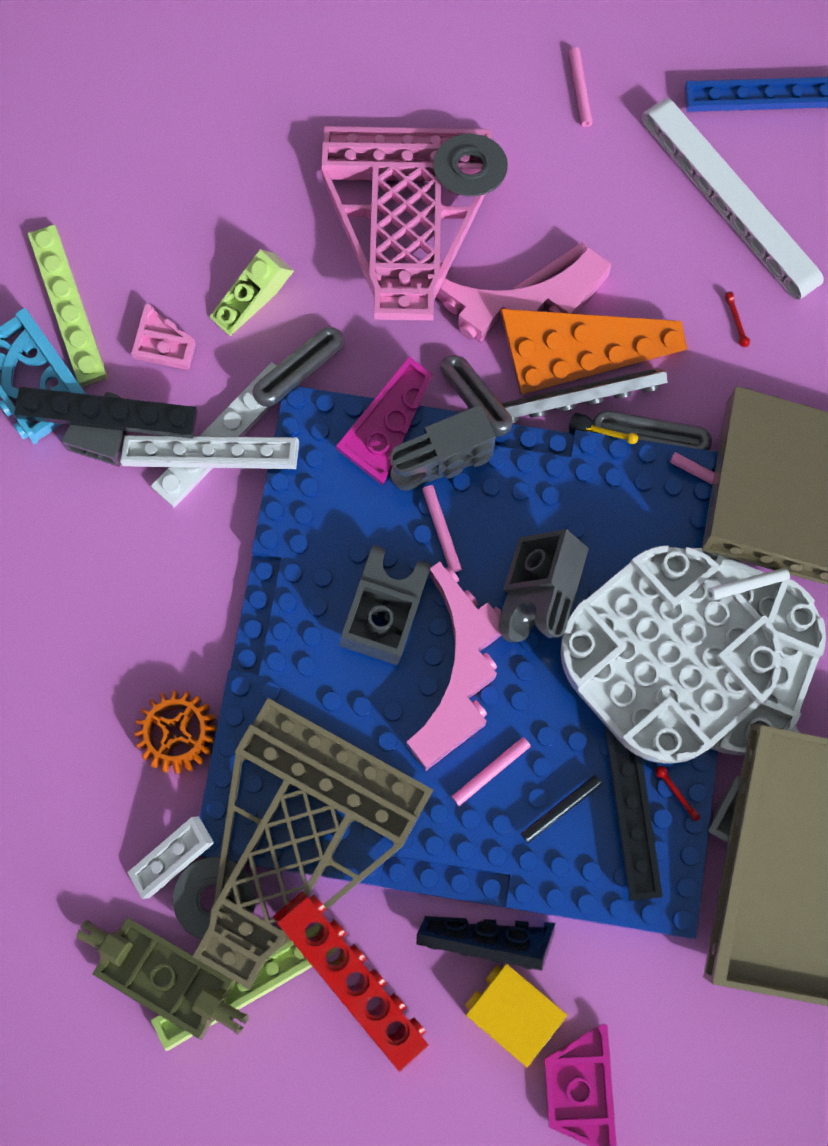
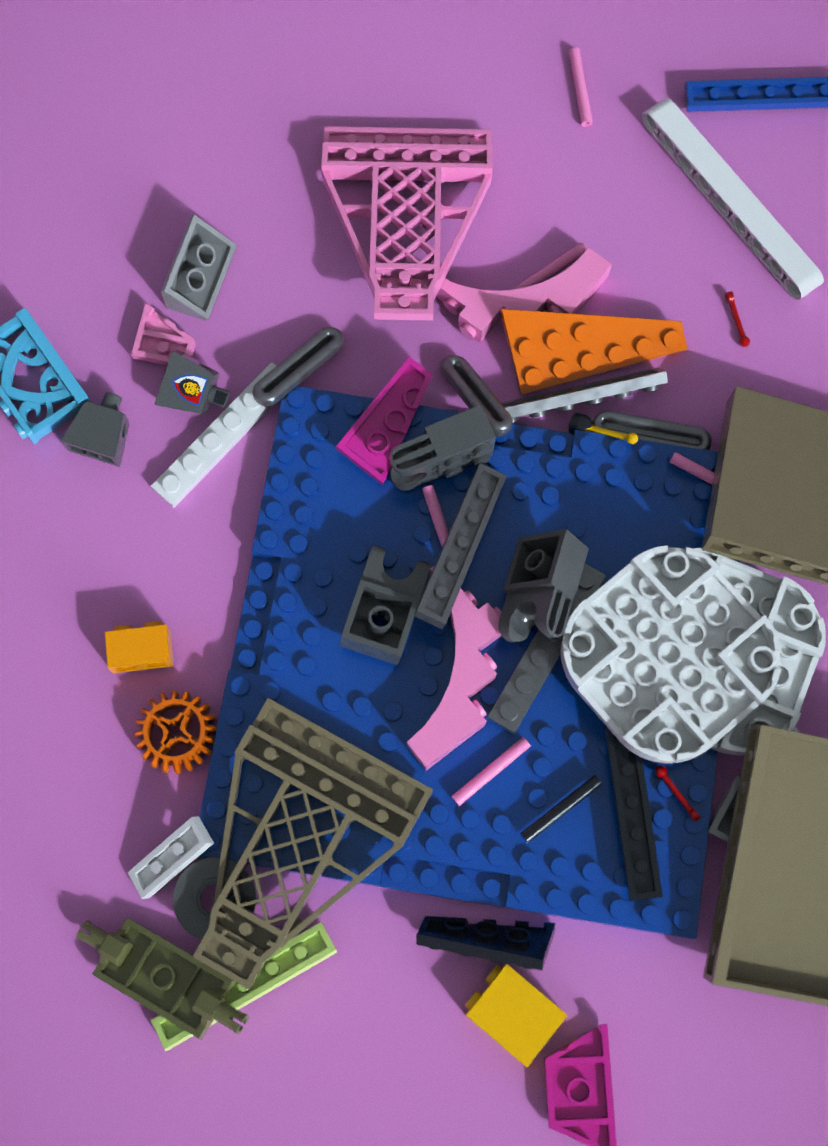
(67, 306): yellowish green plate -> none
(105, 412): black plate -> none
(139, 648): none -> light orange brick
(190, 385): none -> dark grey torso
(197, 270): none -> light grey slope
(210, 452): white tile -> none
(251, 291): yellowish green slope -> none
(398, 1047): red brick -> none
(460, 546): none -> flat silver plate
(481, 183): dark grey piece -> none
(537, 664): none -> flat silver plate
(748, 583): white piece -> none

